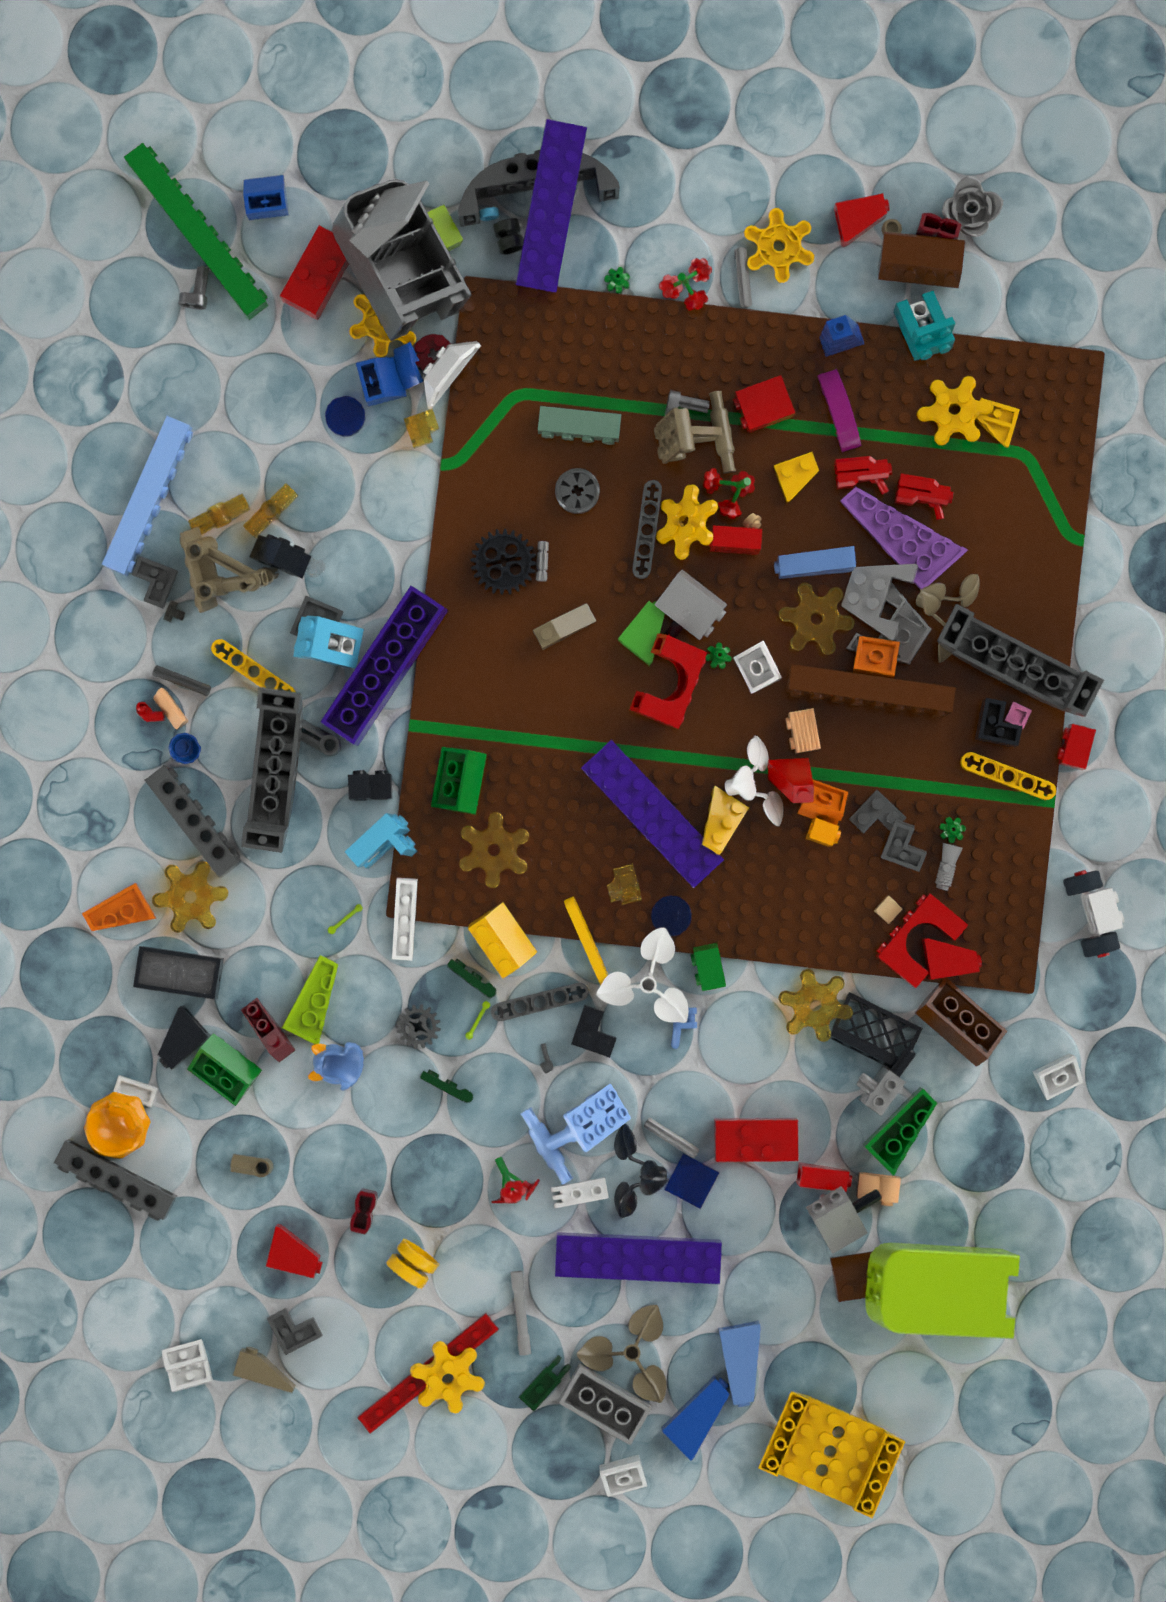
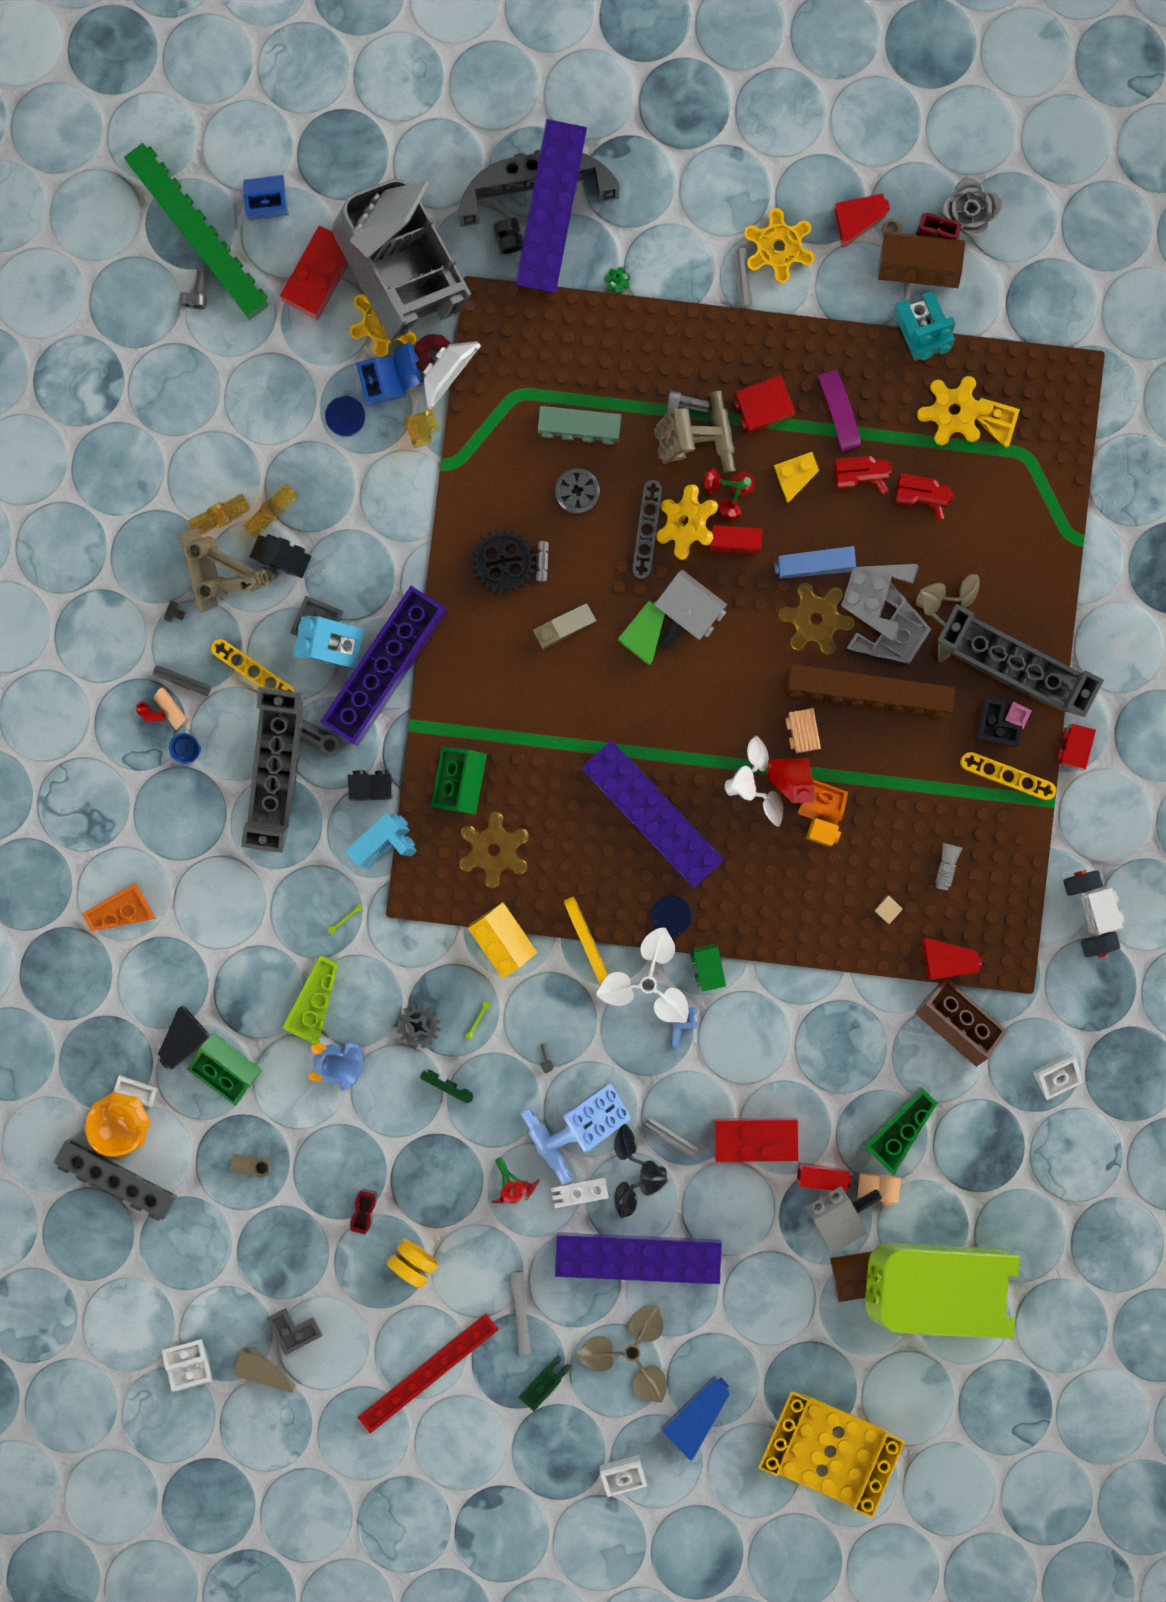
(147, 496): light blue brick -> none
(157, 783): dark grey brick -> none
(160, 579): dark grey plate -> none
(176, 900): clear yellow plate -> none
(178, 972): clear brick -> none
(268, 1030): dark red slope -> none
(292, 1254): red slope -> none
(404, 919): white plate -> none
(446, 227): lime brick -> none
(447, 1364): yellow plate -> none
(471, 978): dark green hinge -> none
(489, 214): medium azure tile -> none
(529, 1001): dark grey beam -> none
(588, 1036): black brick -> none
(605, 1404): light grey brick -> none
(624, 886): clear yellow brick -> none
(673, 285): red plant -> none
(688, 663): red arch -> none
(691, 1180): clear blue tile -> none
(716, 660): green plant -> none
(723, 819): yellow wing -> none
(740, 1354): medium blue slope -> none
(752, 521): tan plate -> none
(757, 667): white slope -> none
(810, 992): clear yellow plate -> none
(840, 335): blue slope -> none
(866, 1048): black fence -> none
(876, 657): orange bracket -> none
(876, 808): dark grey plate -> none
(885, 1085): light grey piece -> none
(895, 953): red arch -> none
(899, 851): dark grey plate -> none
(903, 537): medium lavender wing -> none
(947, 828): green plant -> none

